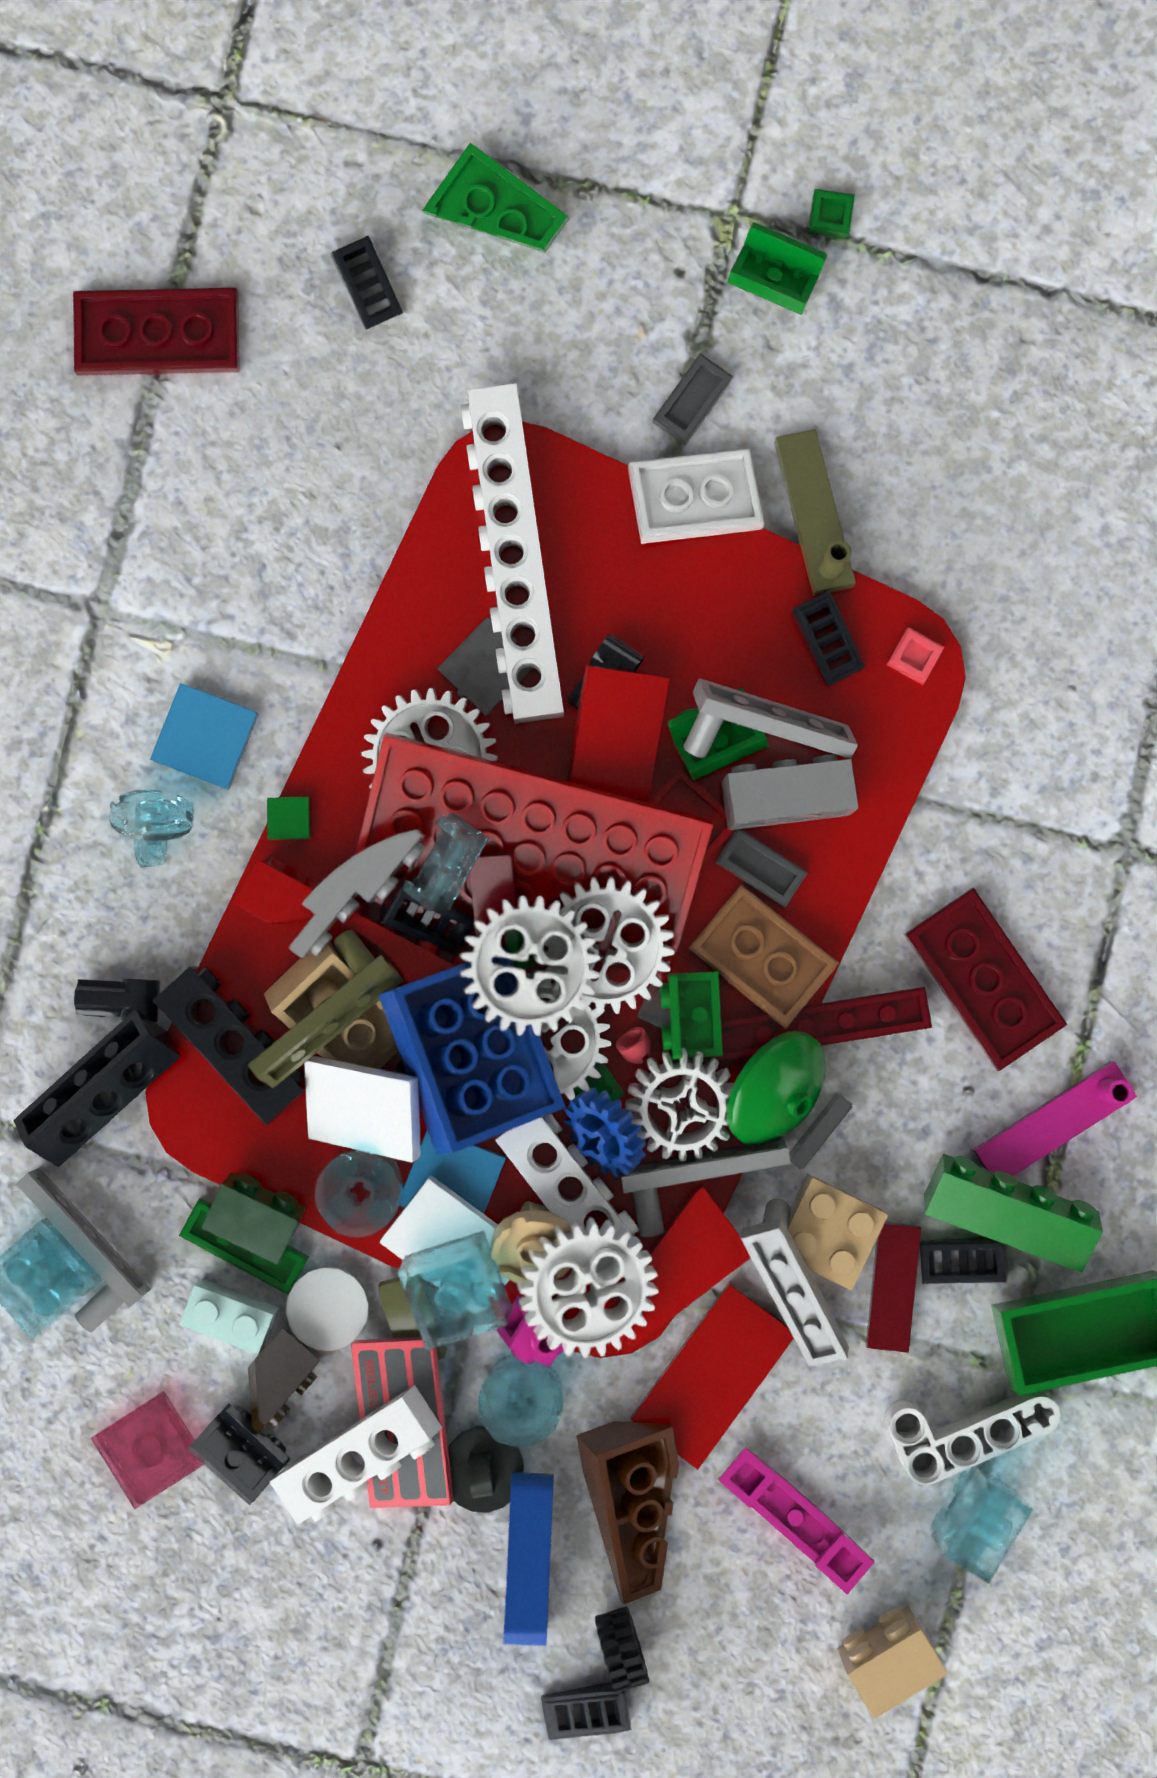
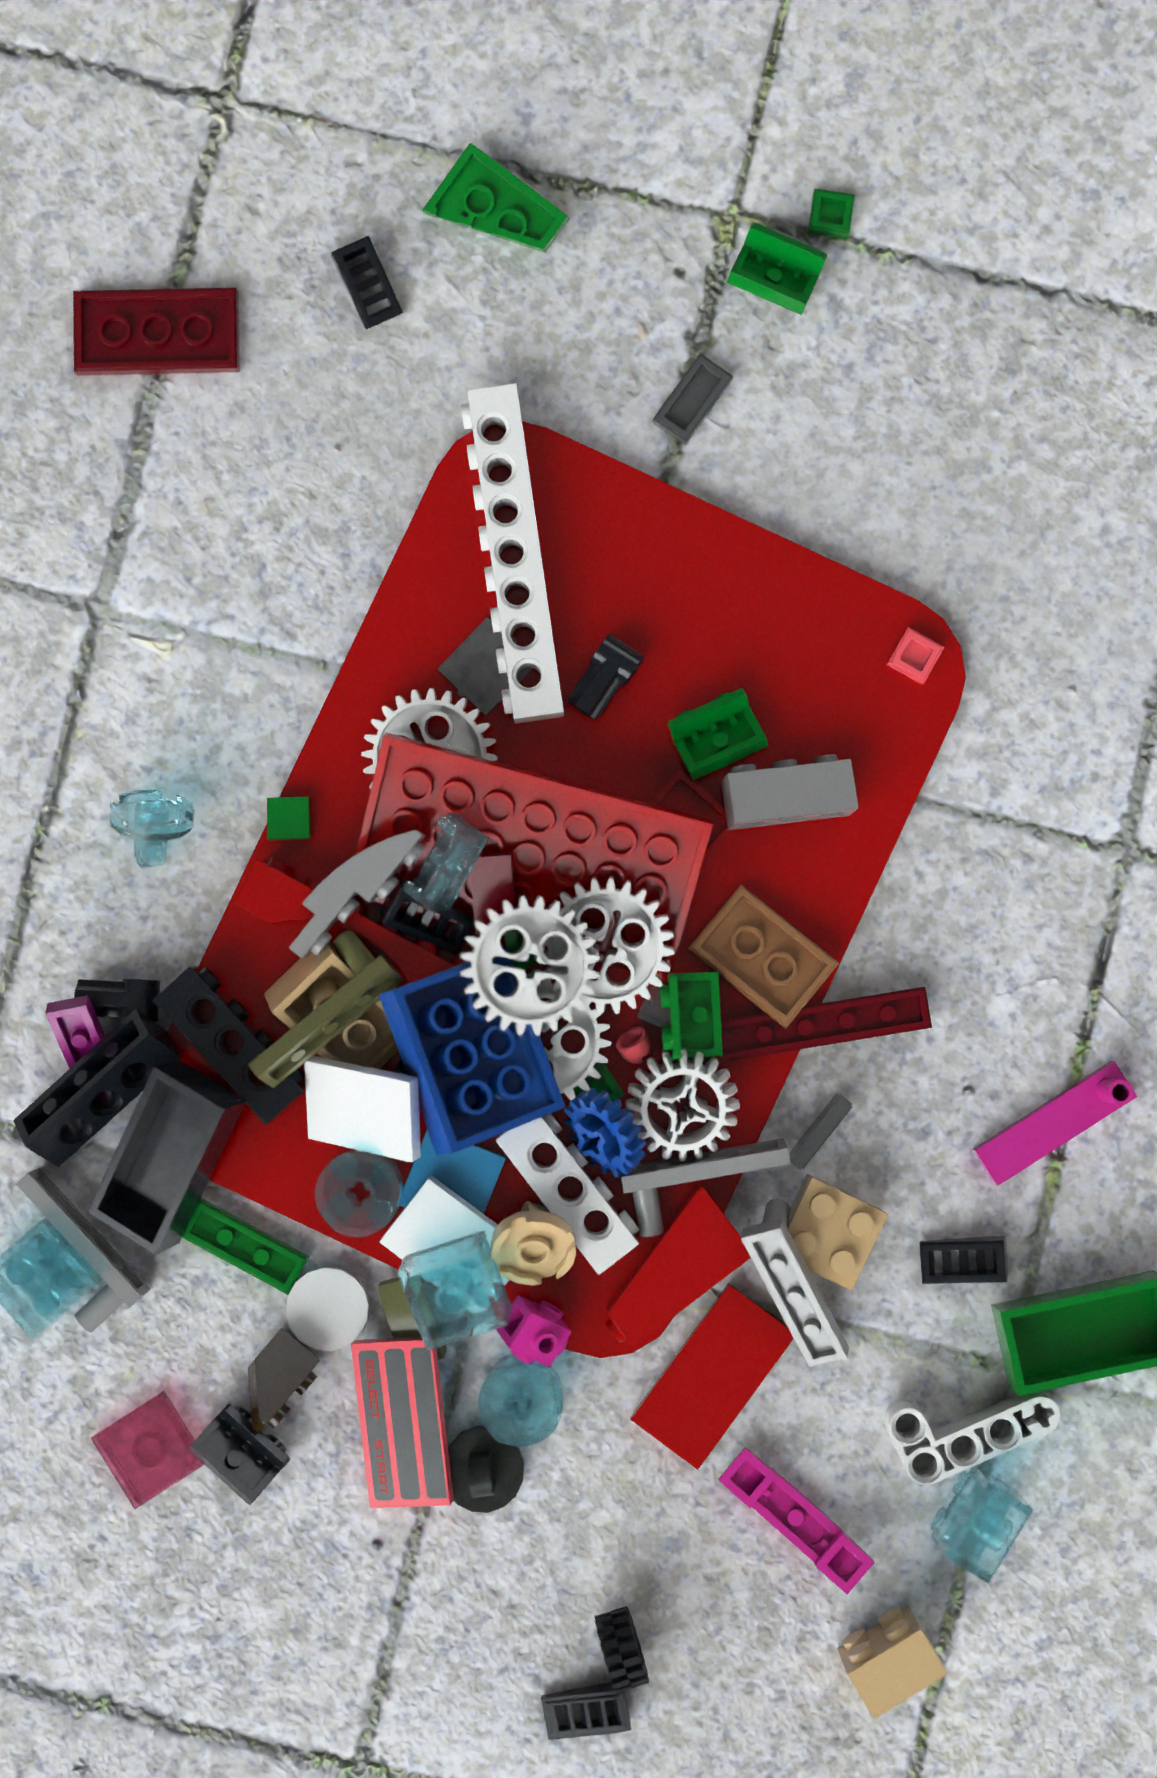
(74, 1027): none -> magenta plate
(166, 1156): none -> black piece
(204, 736): dark azure tile -> none
(229, 1316): light aqua brick -> none
(254, 1217): dark green brick -> none
(404, 1415): white brick -> none
(528, 1559): blue beam -> none
(594, 1323): white gear -> none
(618, 731): red tile -> none
(630, 1488): reddish brown wedge -> none
(695, 496): white tile -> none
(724, 703): light grey piece -> none
(761, 867): dark grey tile -> none
(776, 1088): green dish -> none
(814, 512): olive piece -> none
(834, 617): black slope -> none
(893, 1287): dark red tile -> none
(985, 979): dark red tile -> none
(1013, 1212): green brick -> none

